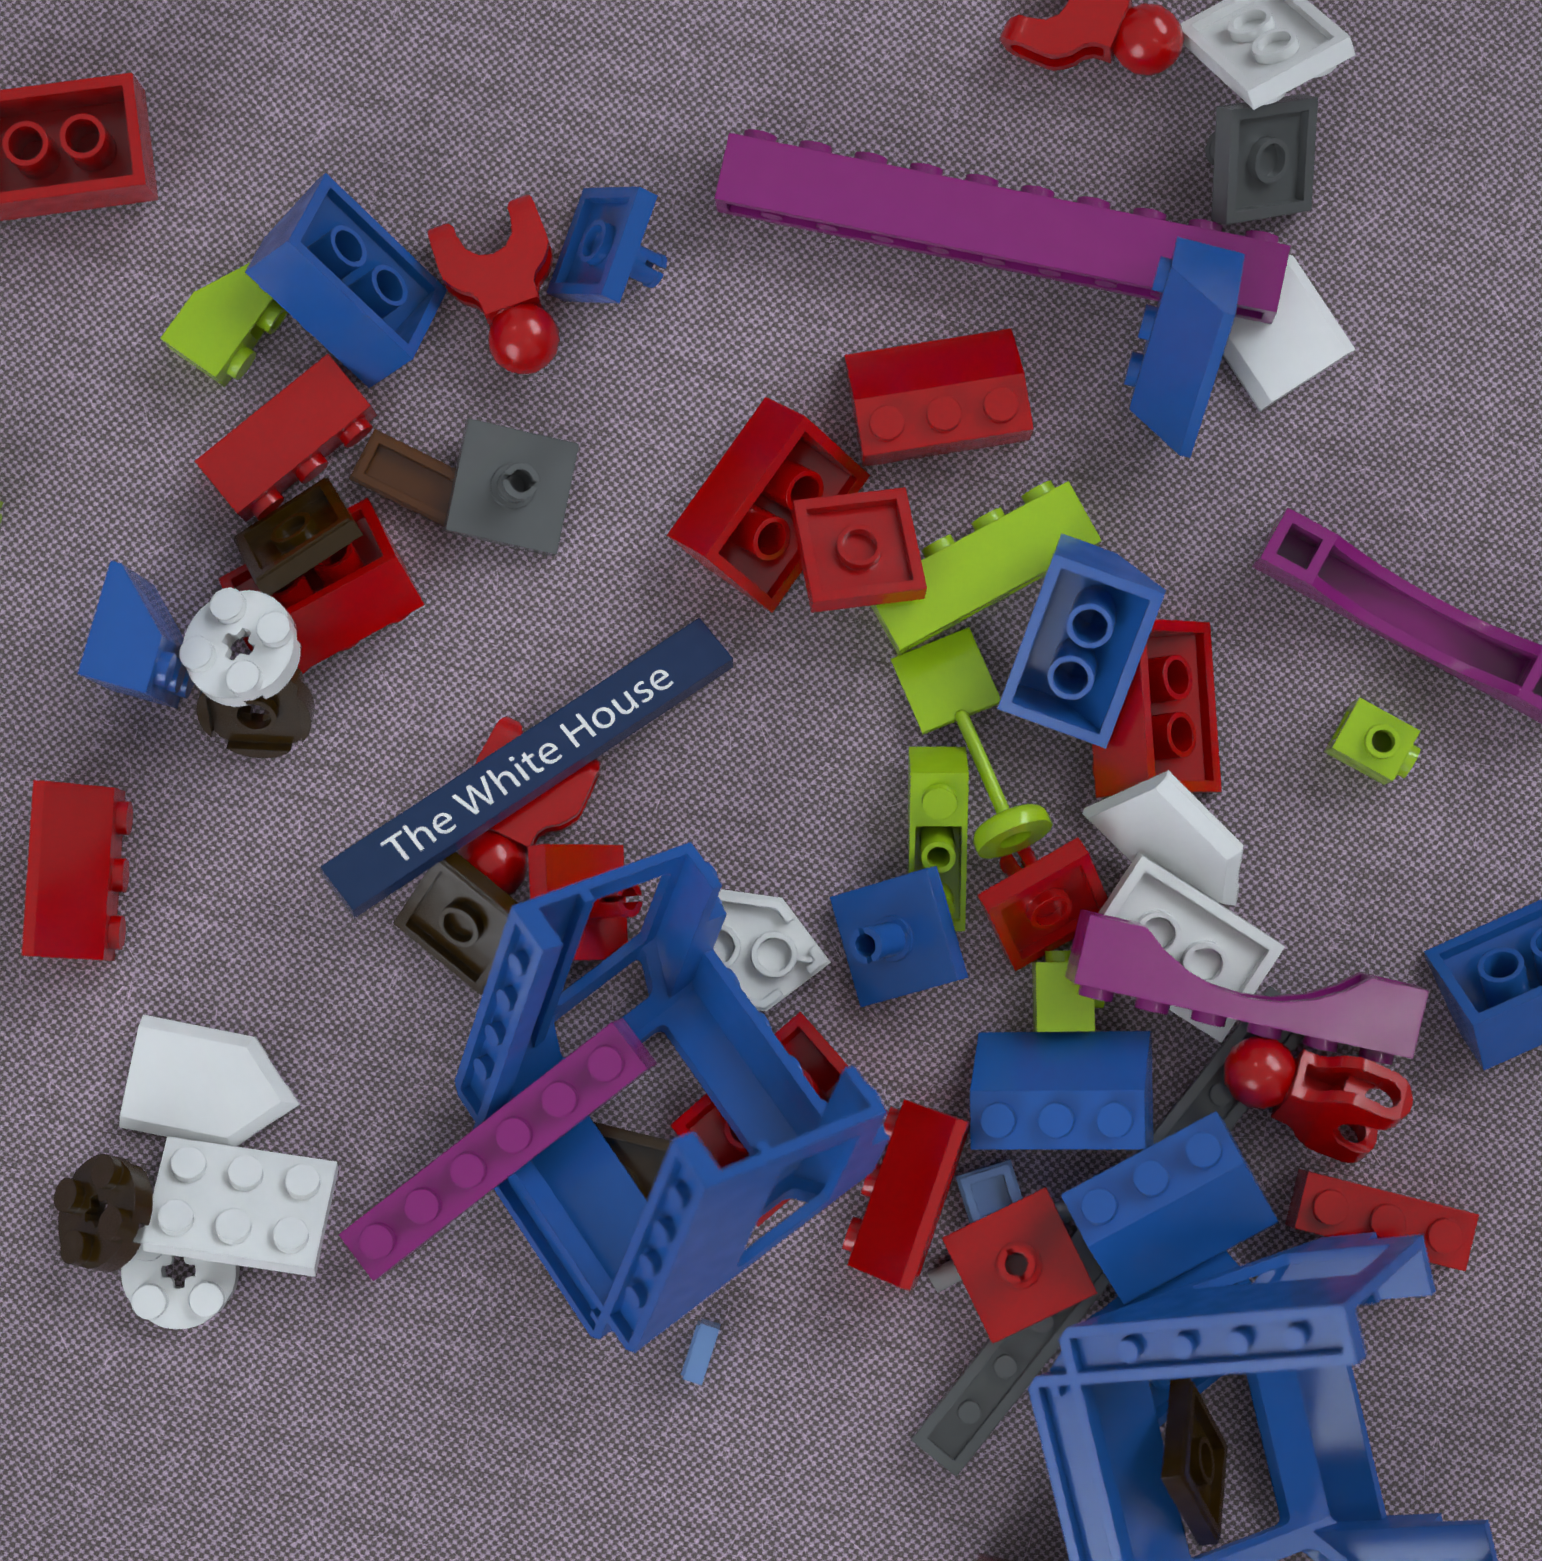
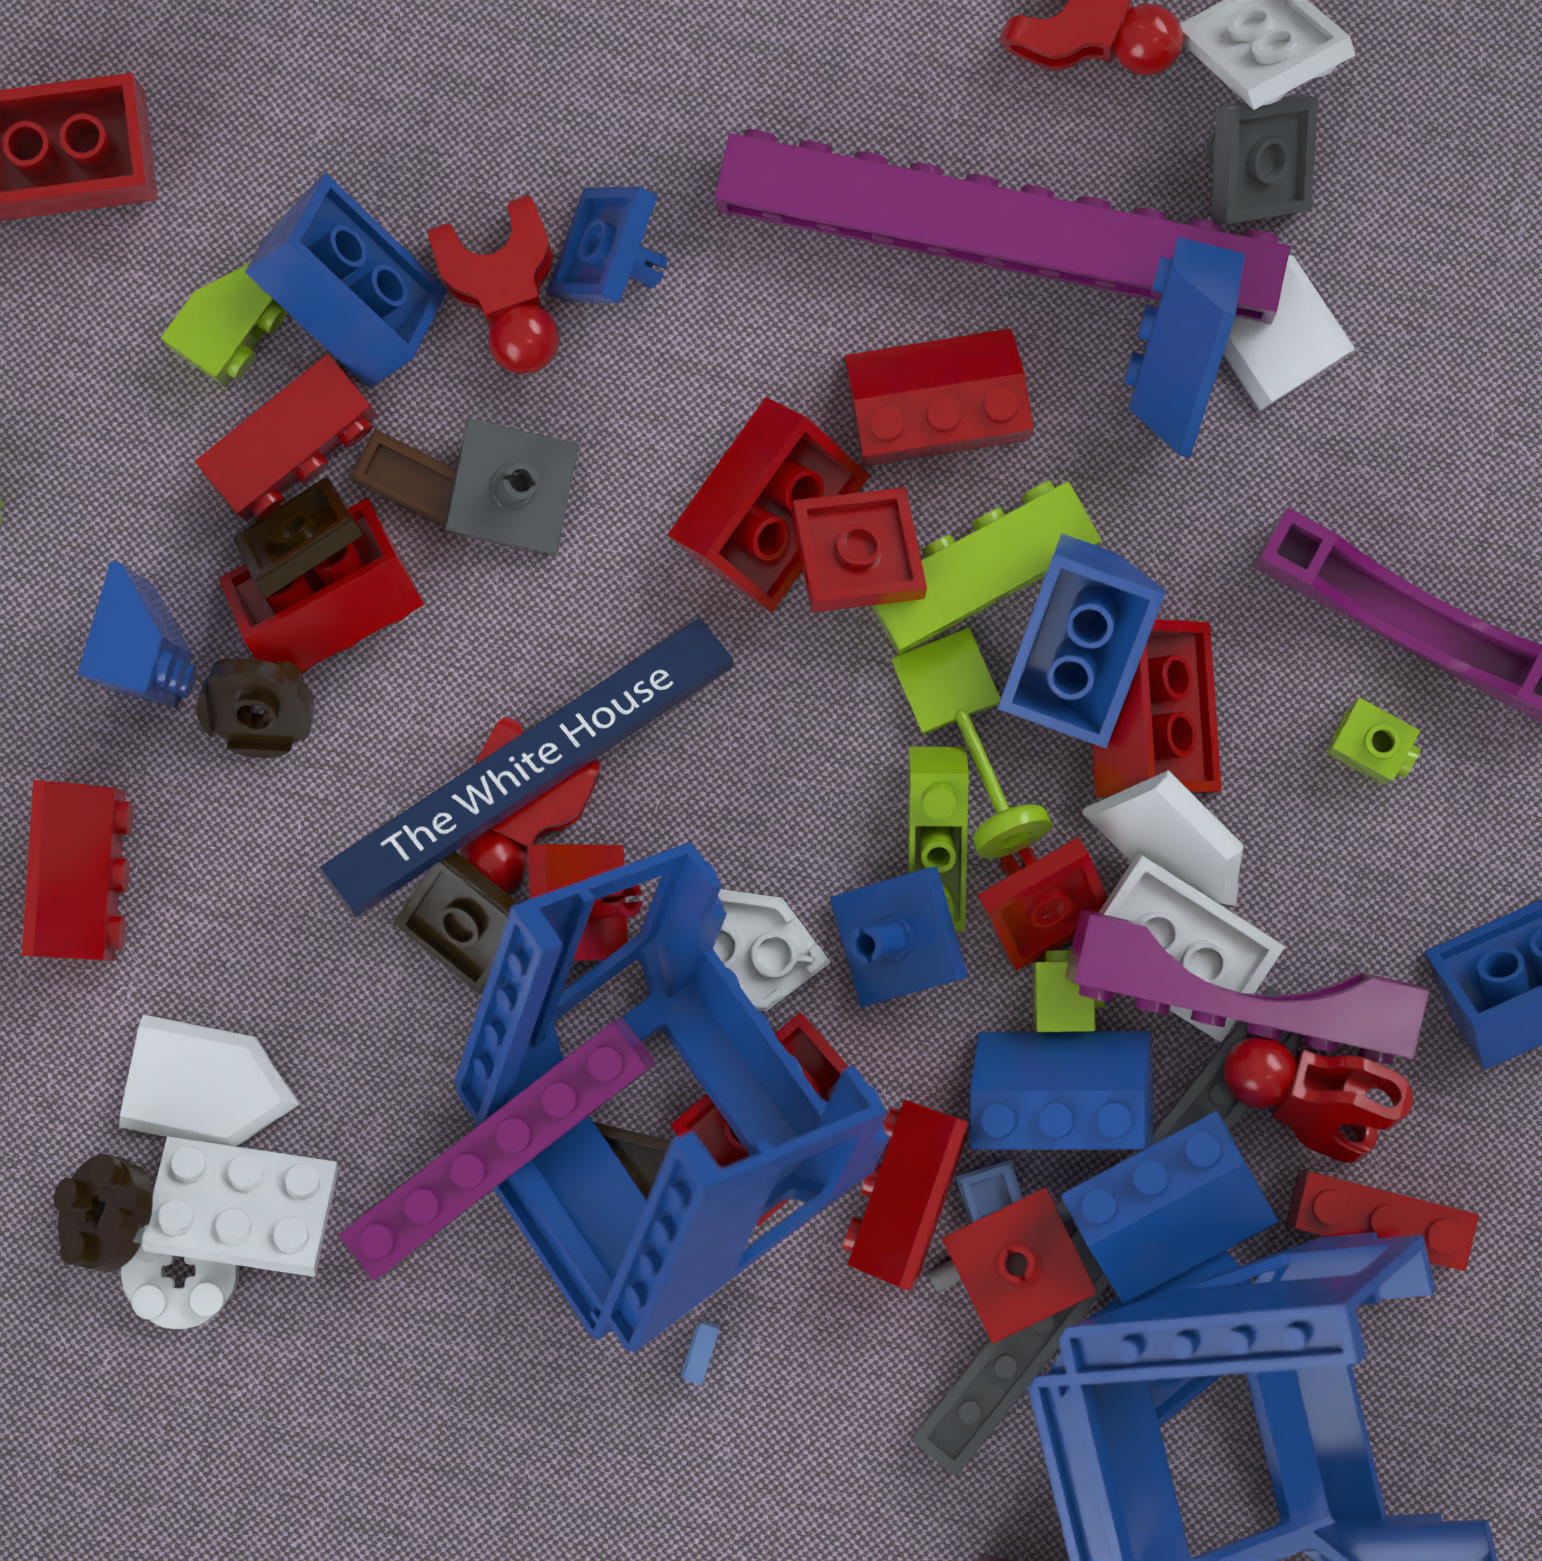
(222, 622): white plate -> none
(1194, 1462): dark brown plate -> none

